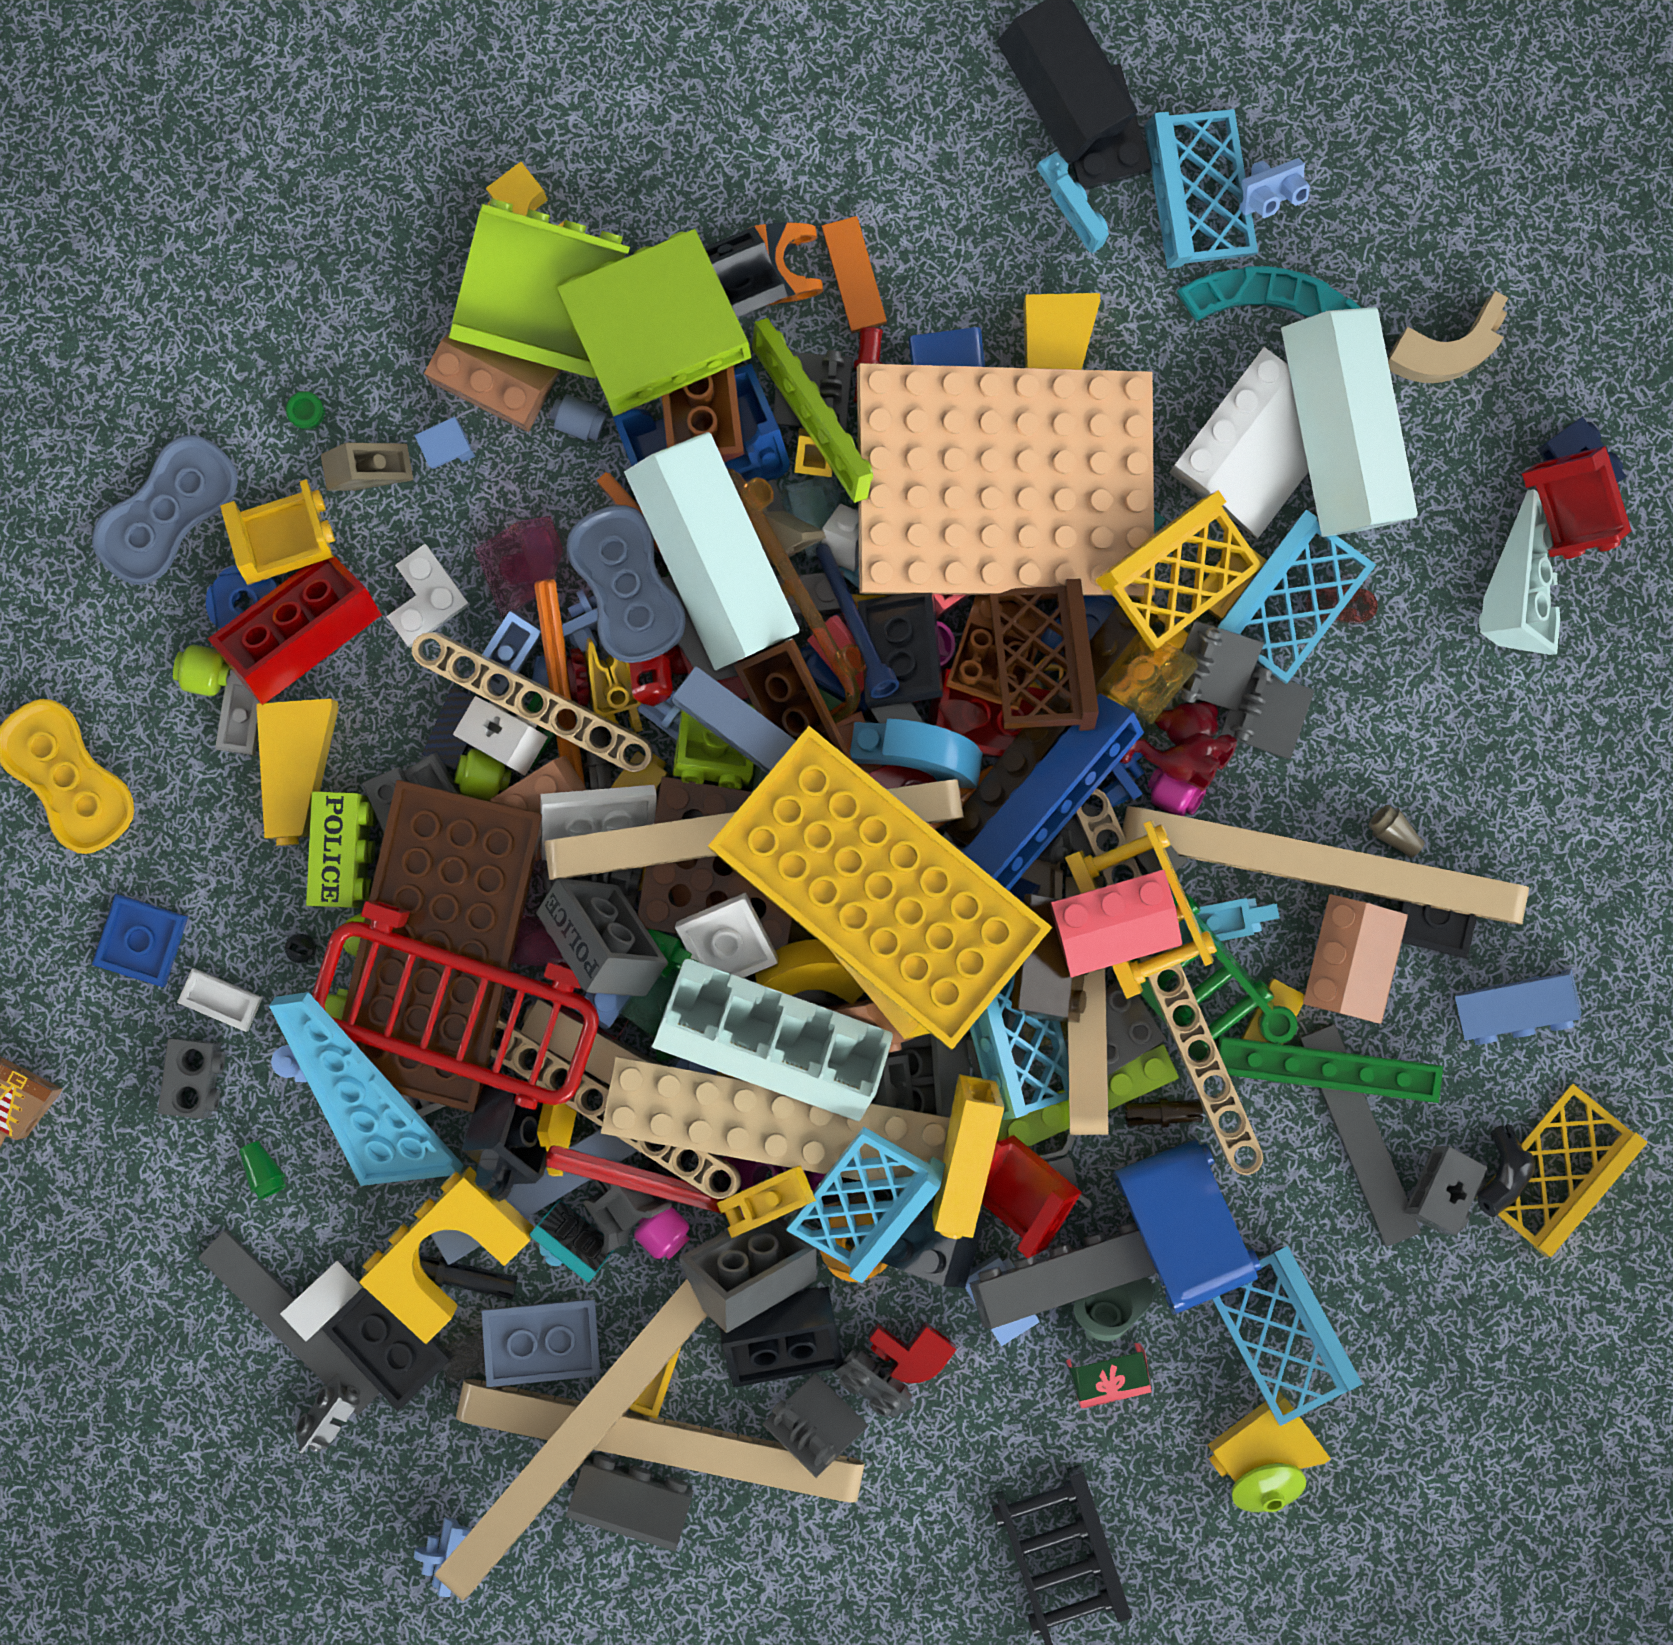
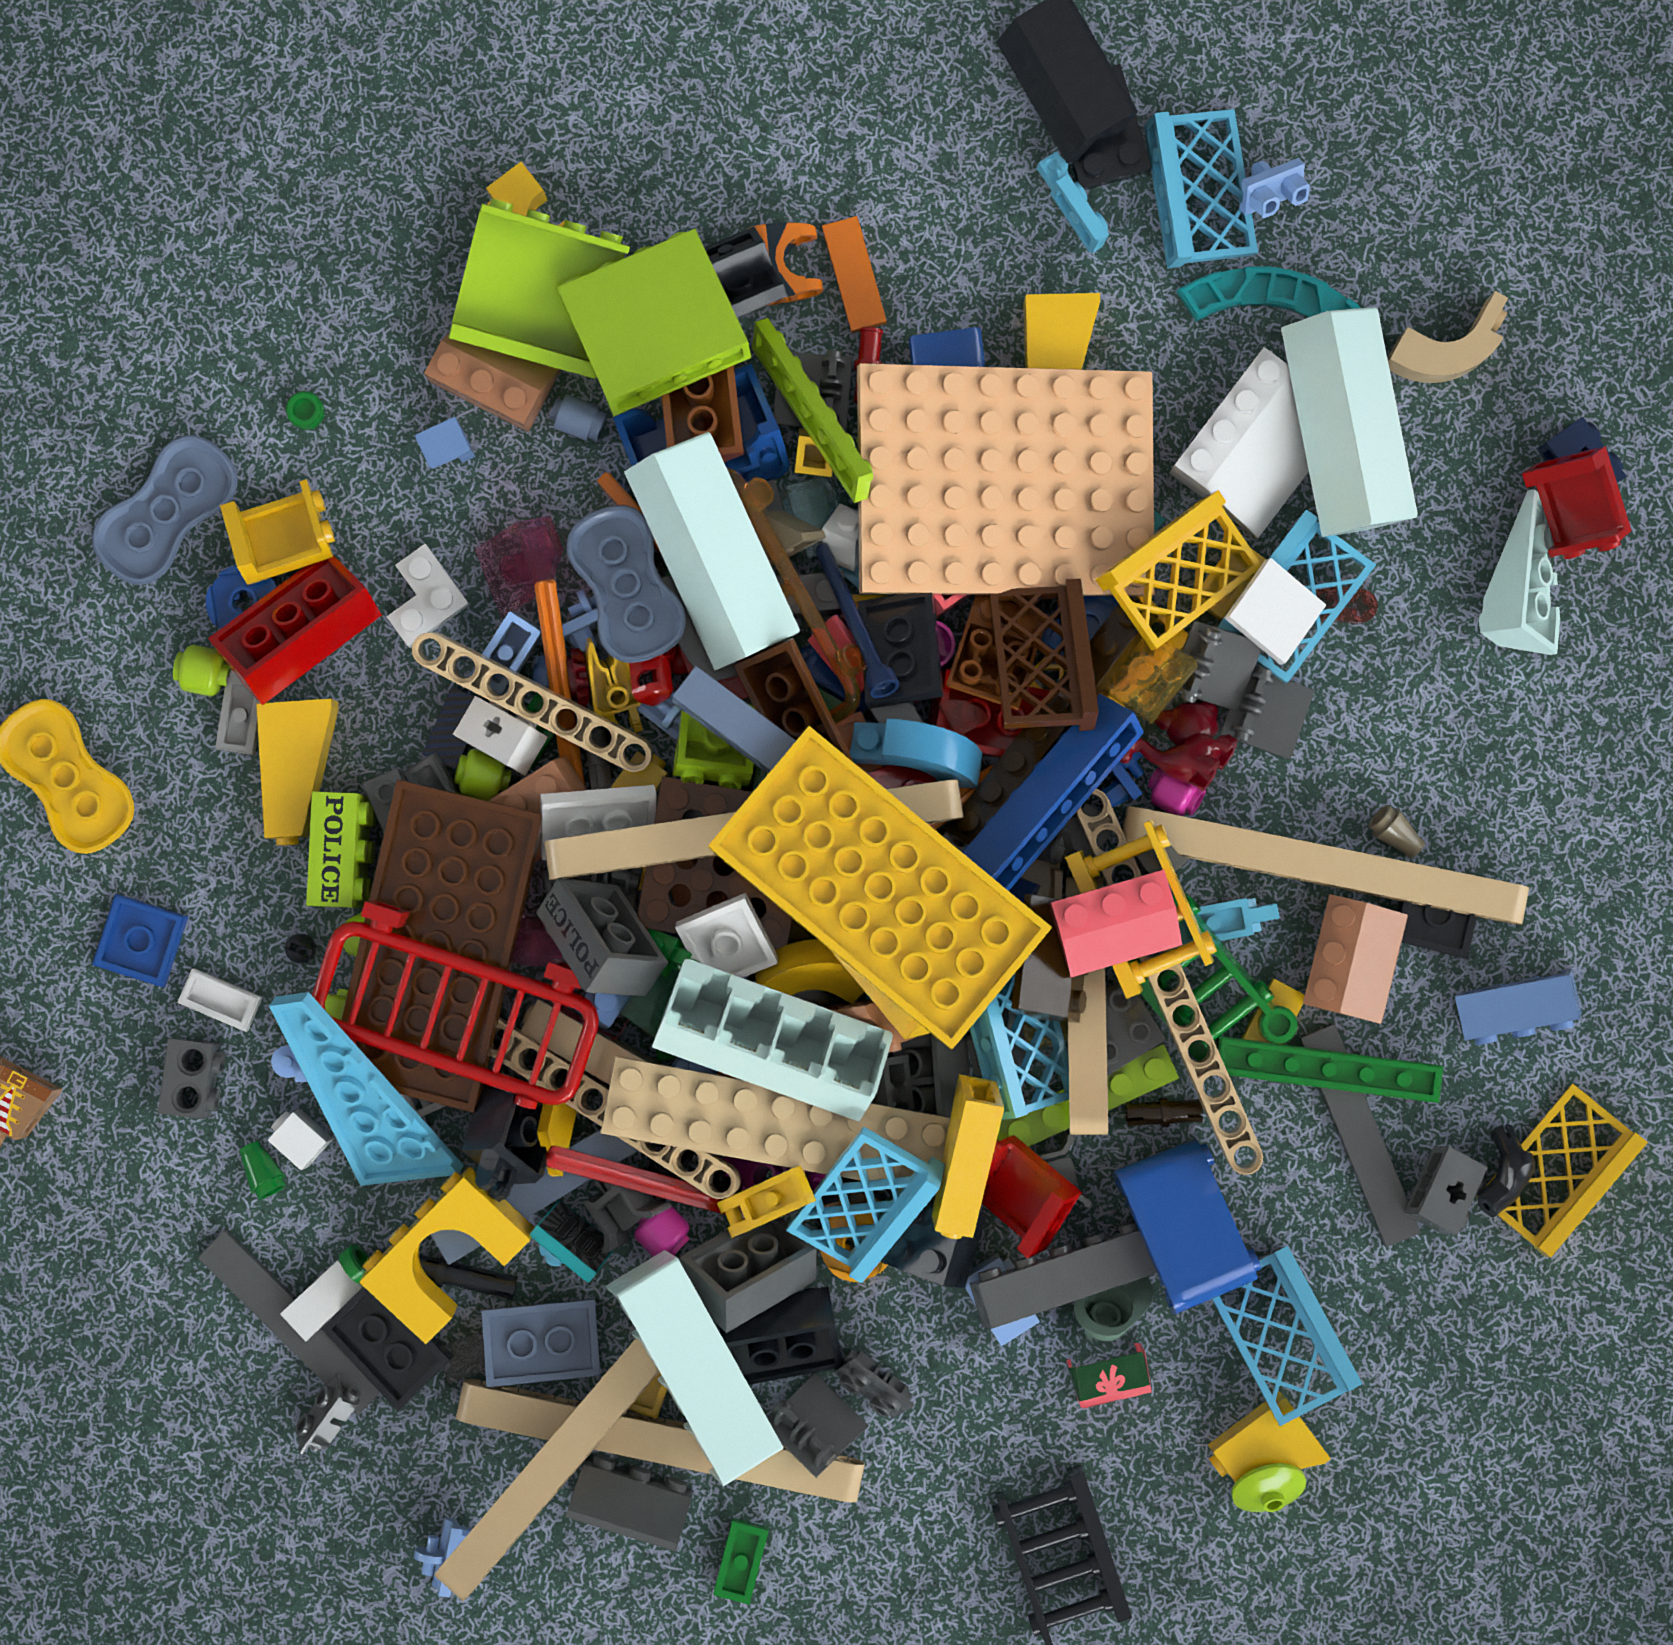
(299, 1138): none -> white brick
(352, 1261): none -> green tile
(365, 466): dark tan slope -> none
(696, 1366): none -> light aqua piece
(741, 1561): none -> green plate
(919, 1359): red brick -> none
(1275, 611): none -> white tile

